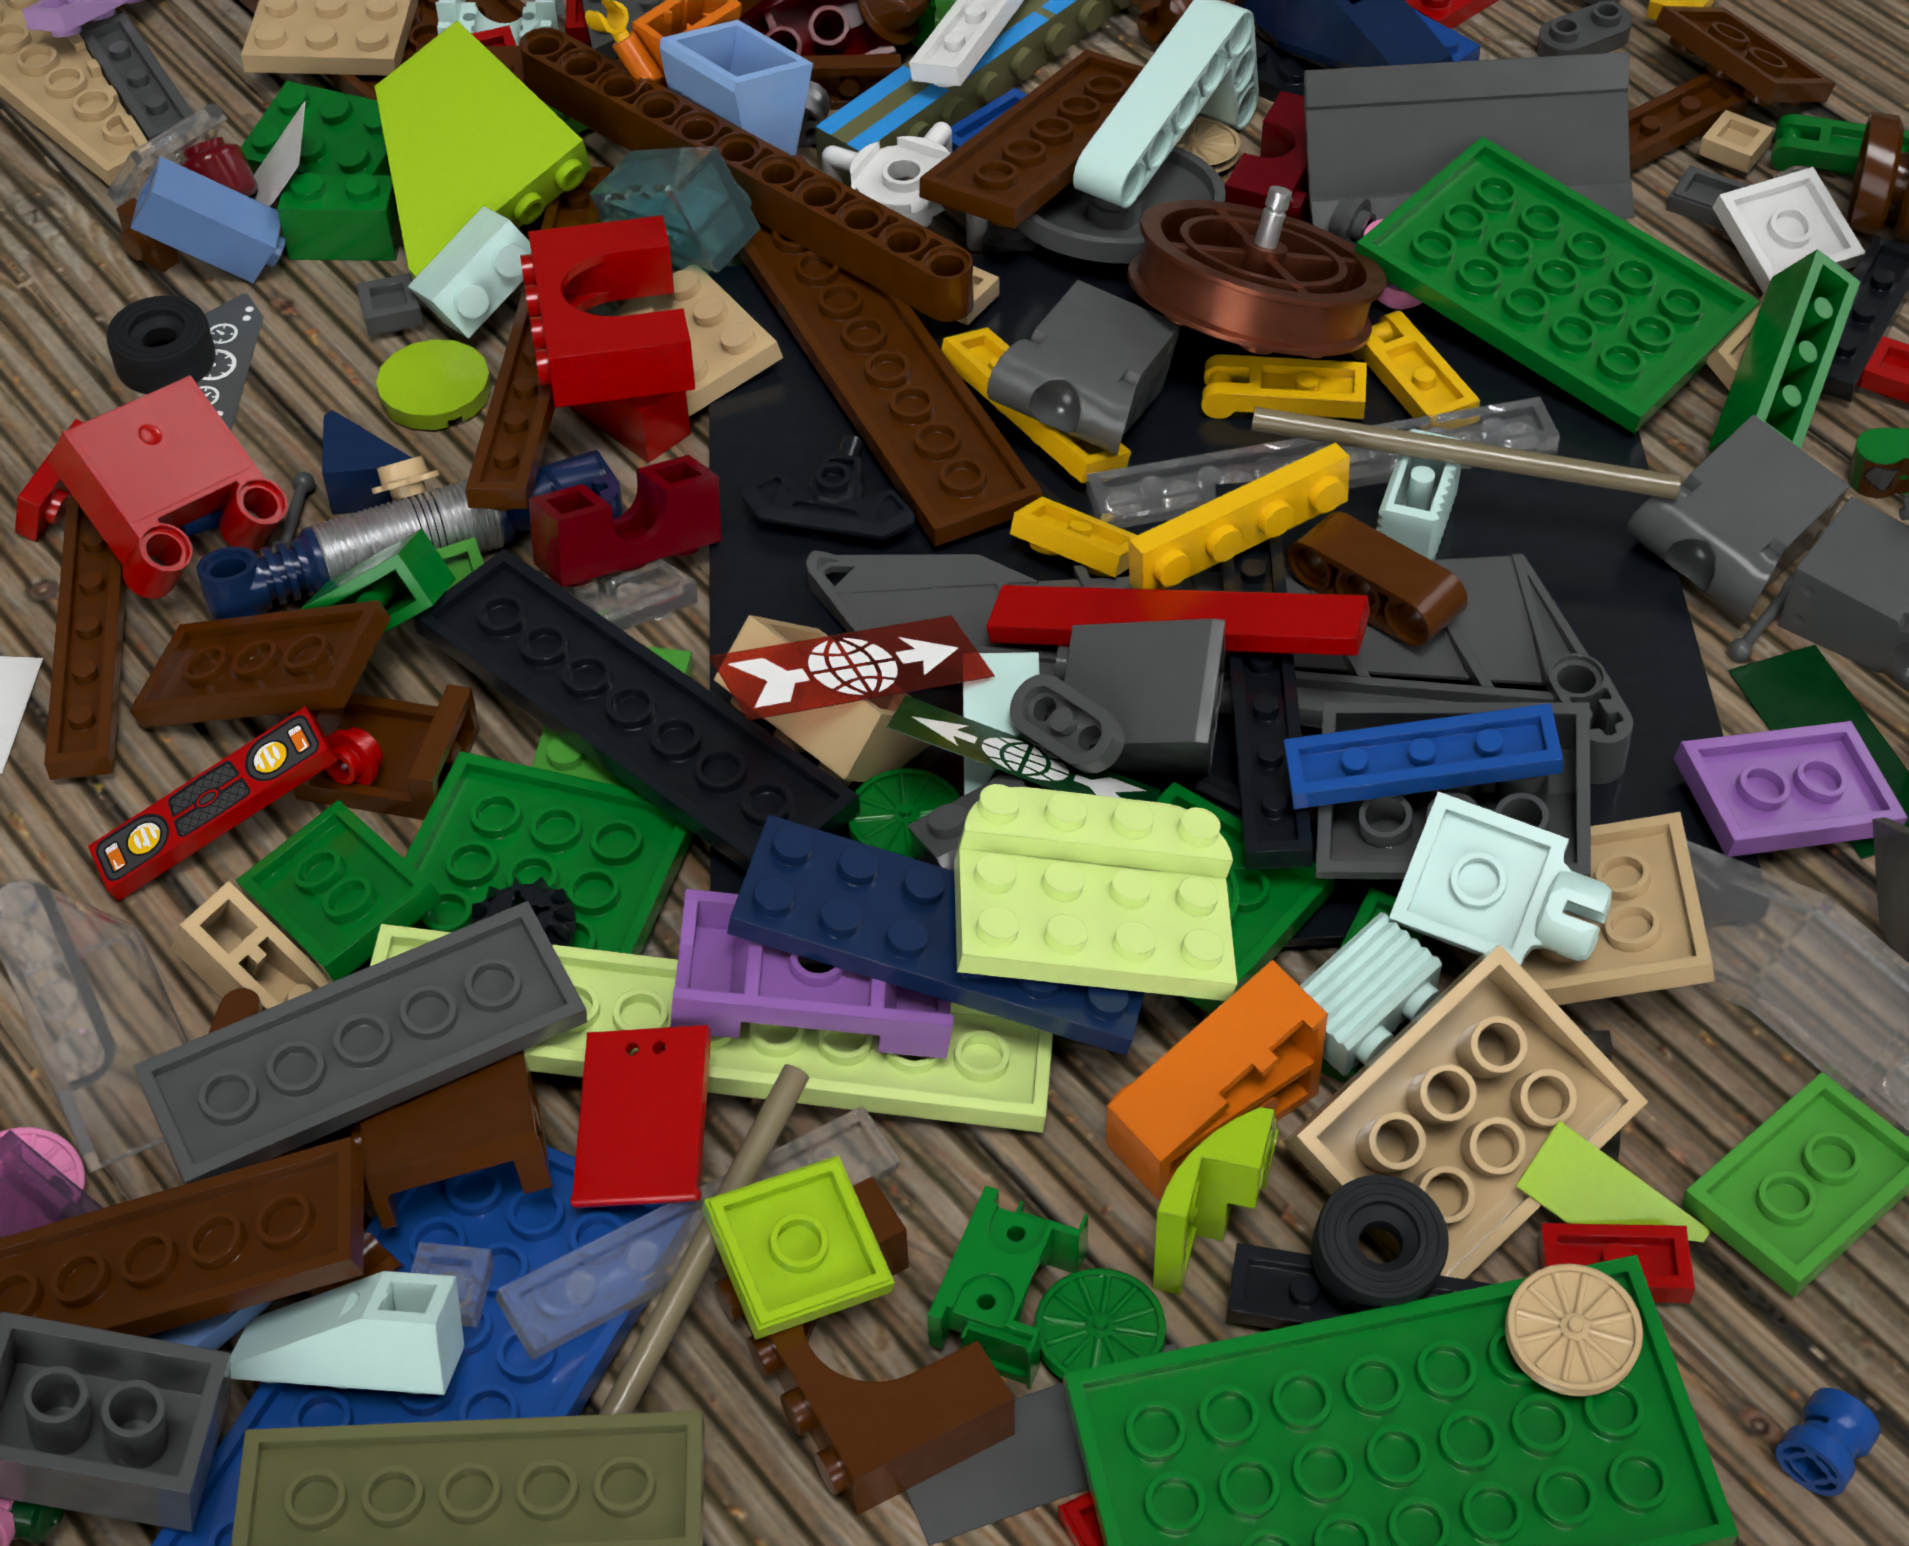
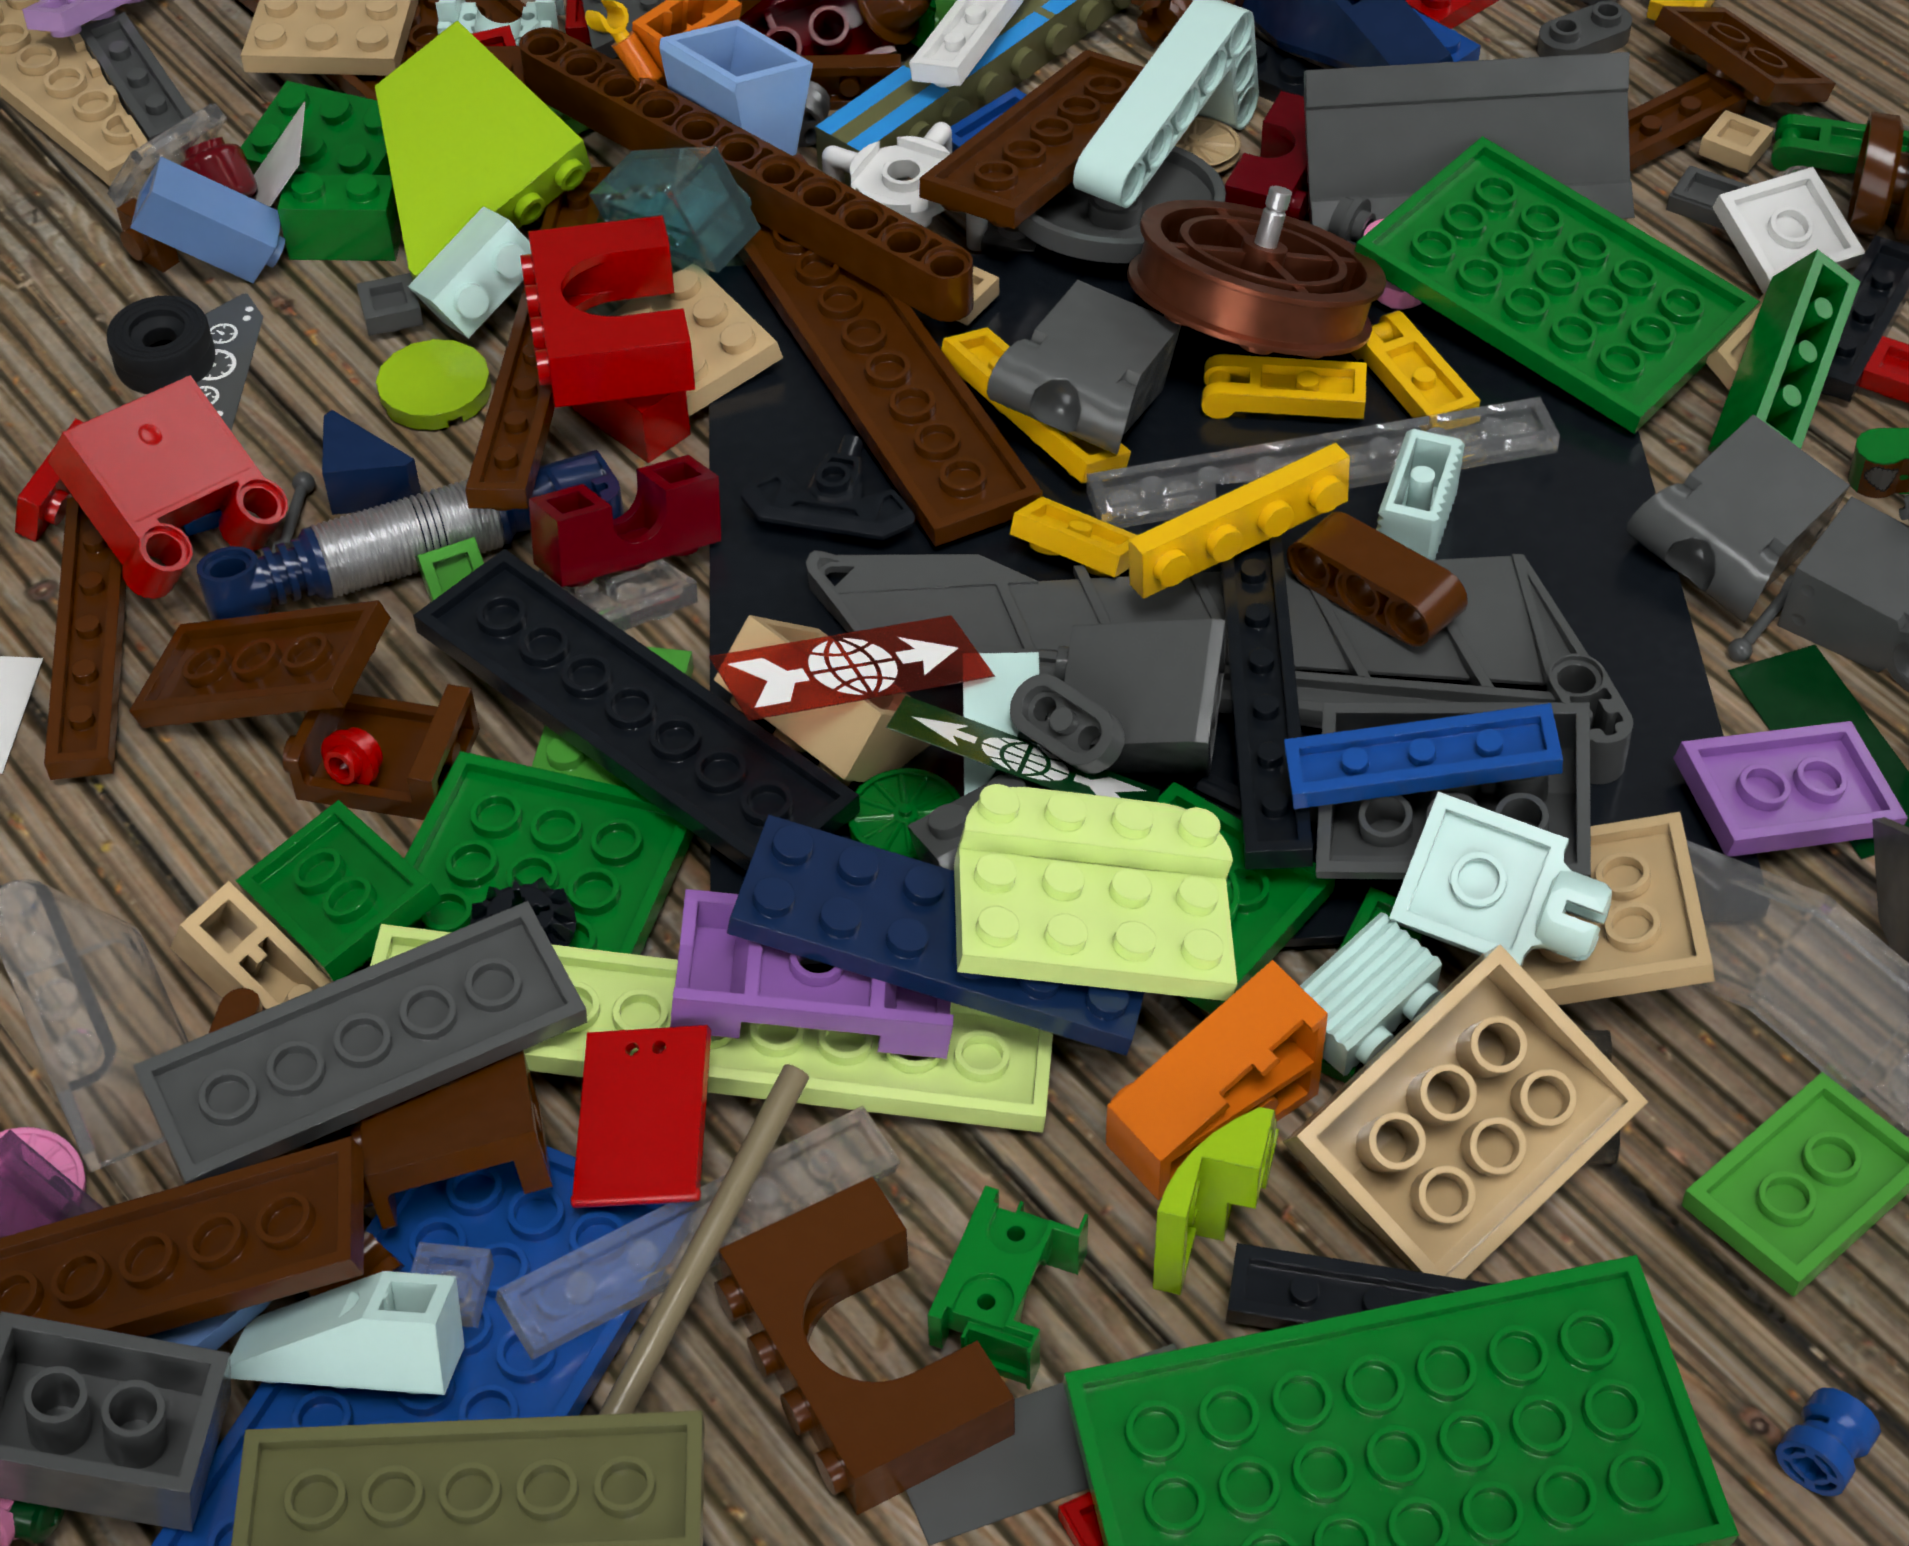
(211, 803): tile -> none
(402, 577): green brick -> none
(404, 478): tan plate -> none
(797, 1247): lime tile -> none
(1098, 1321): green wheel -> none
(1252, 619): red tile -> none
(1388, 1205): black tyre -> none
(1466, 453): dark tan piece -> none
(1573, 1329): tan wheel -> none
(1592, 1188): lime sticker -> none
(1660, 1250): red plate -> none

